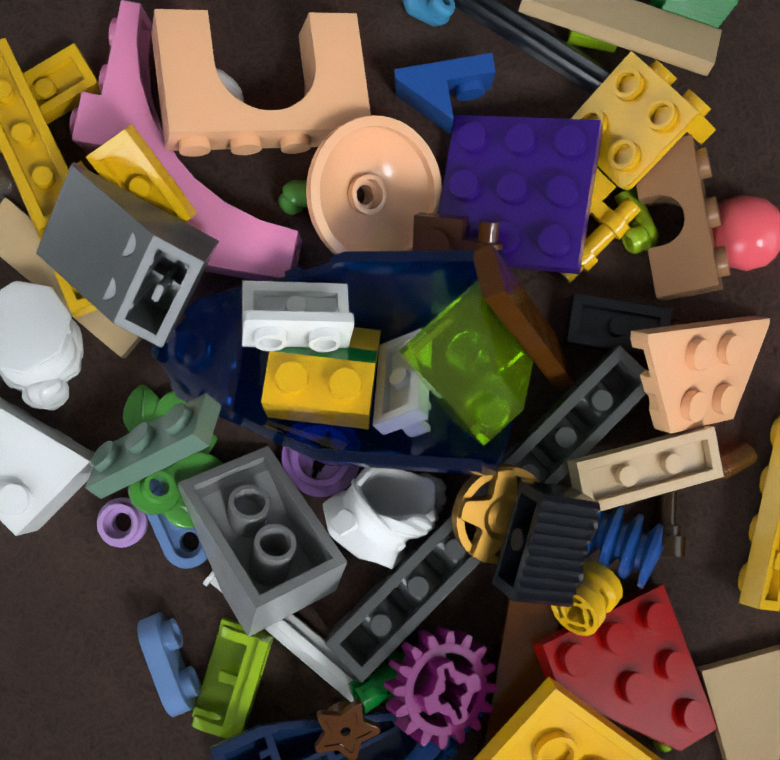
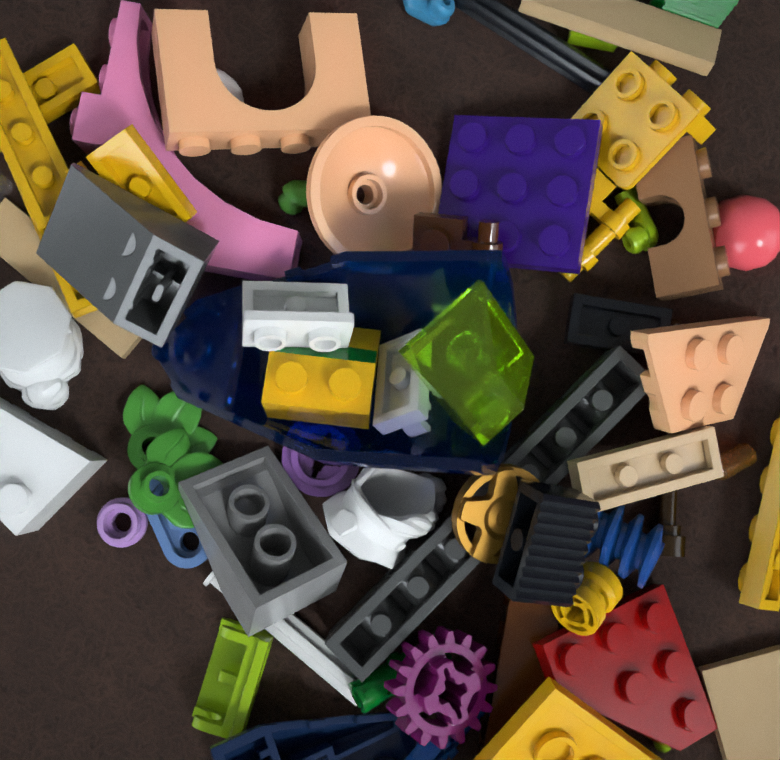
(153, 446): sand green plate -> none
(174, 682): medium blue plate -> none
(341, 716): reddish brown plate -> none
(430, 85): blue slope -> none
(521, 316): reddish brown tile -> none

